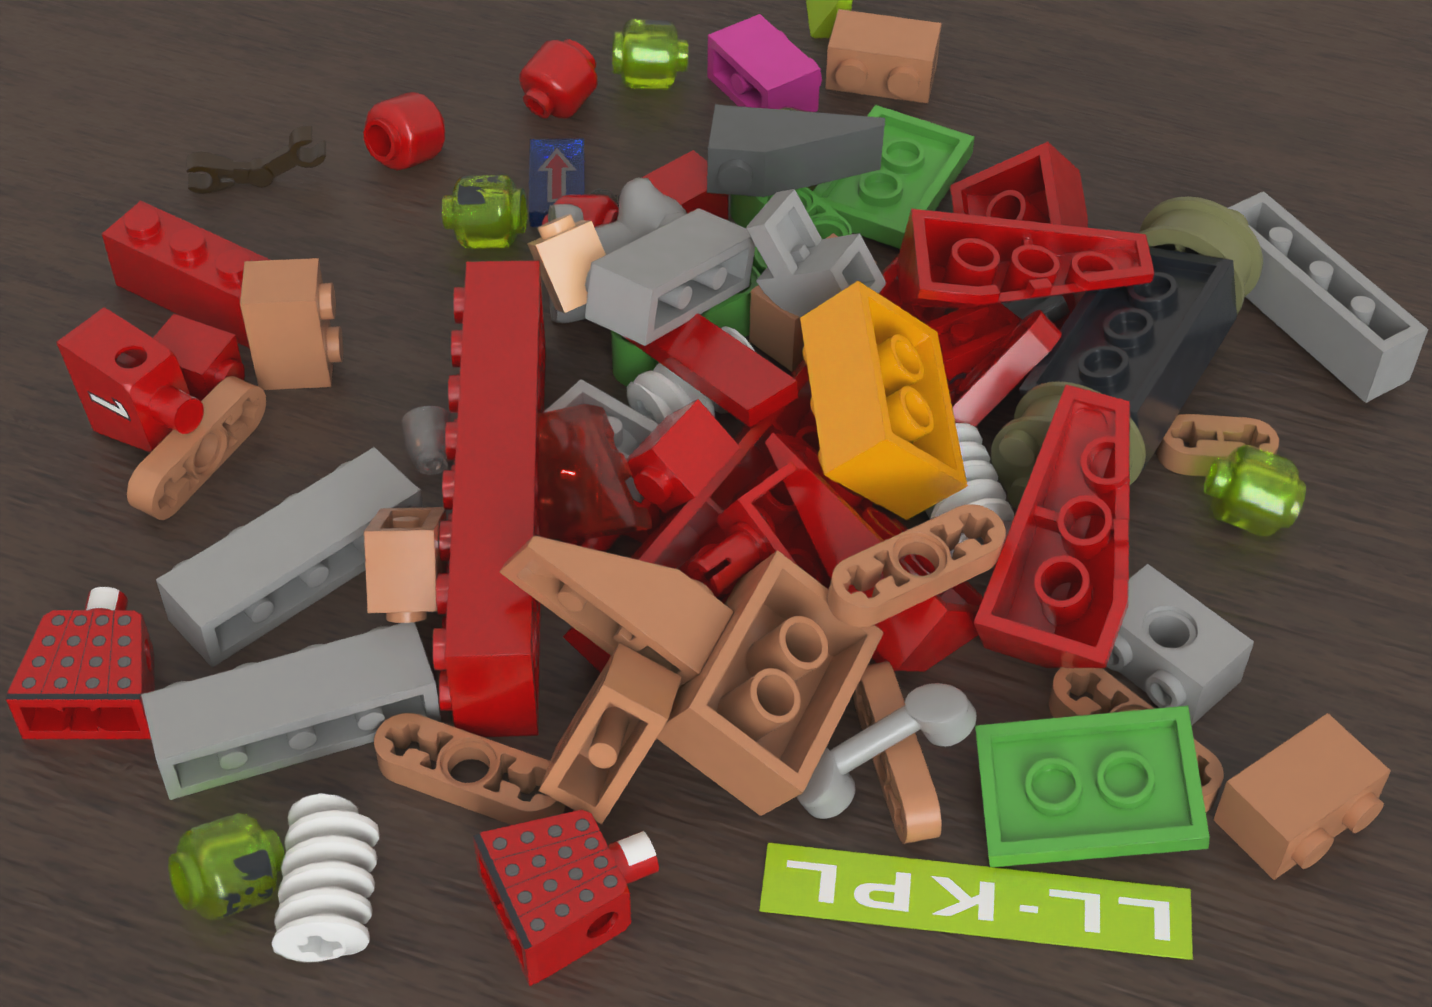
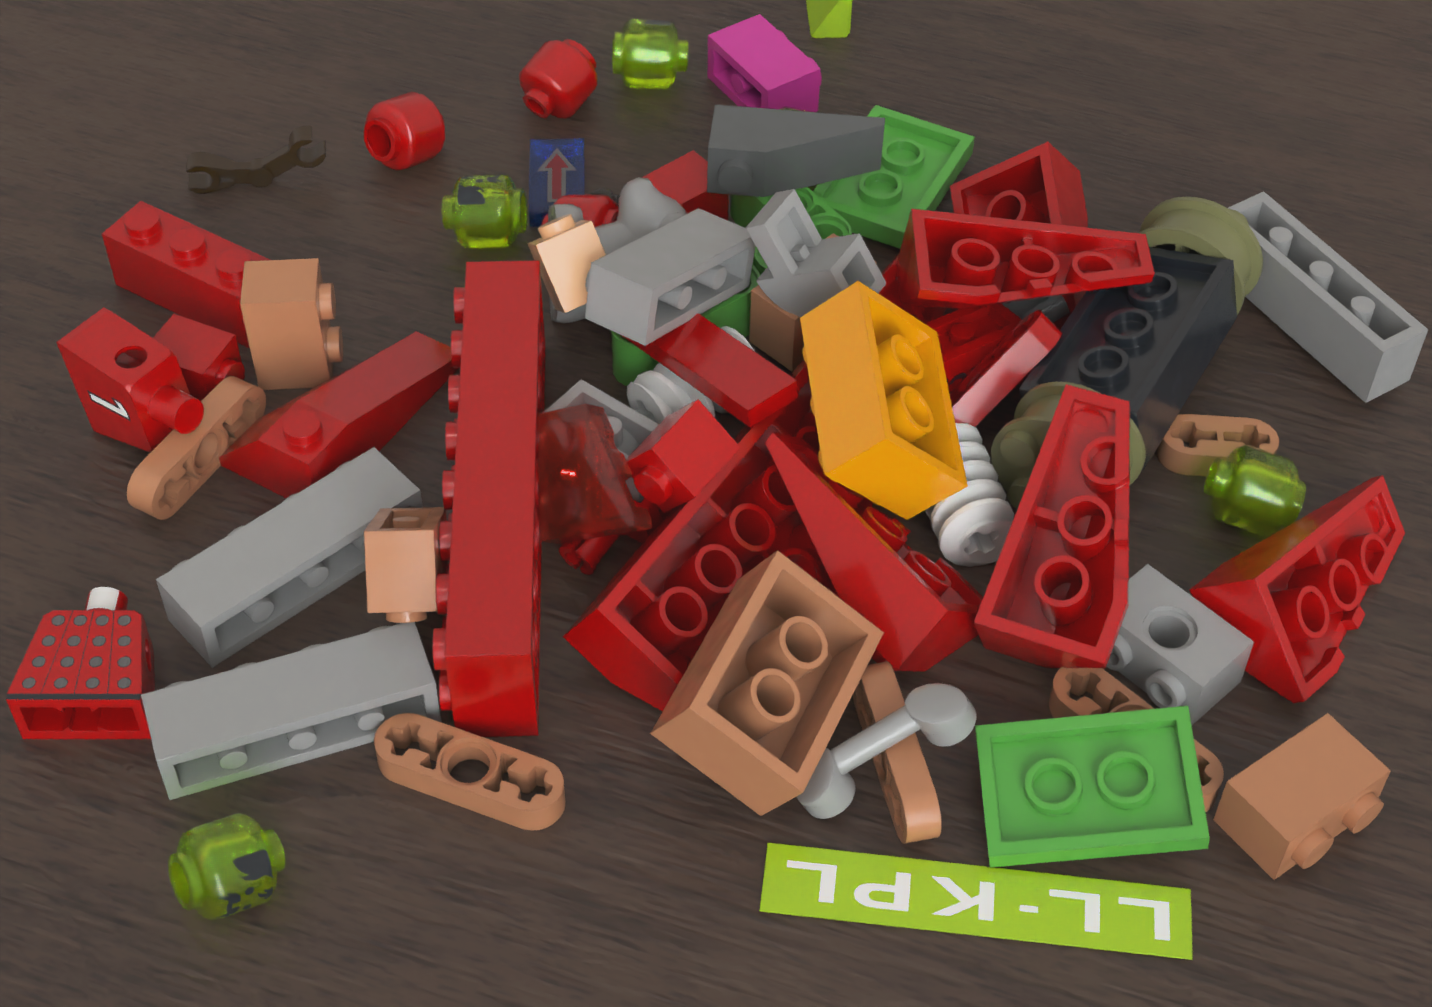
(325, 880): white piece -> none
(340, 417): none -> red wedge
(425, 438): clear hose -> none
(560, 886): red torso -> none
(611, 733): nougat brick -> none
(623, 602): nougat slope -> none
(747, 540): red bracket -> none
(882, 56): nougat brick -> none
(904, 590): nougat beam -> none
(1307, 587): none -> red wedge

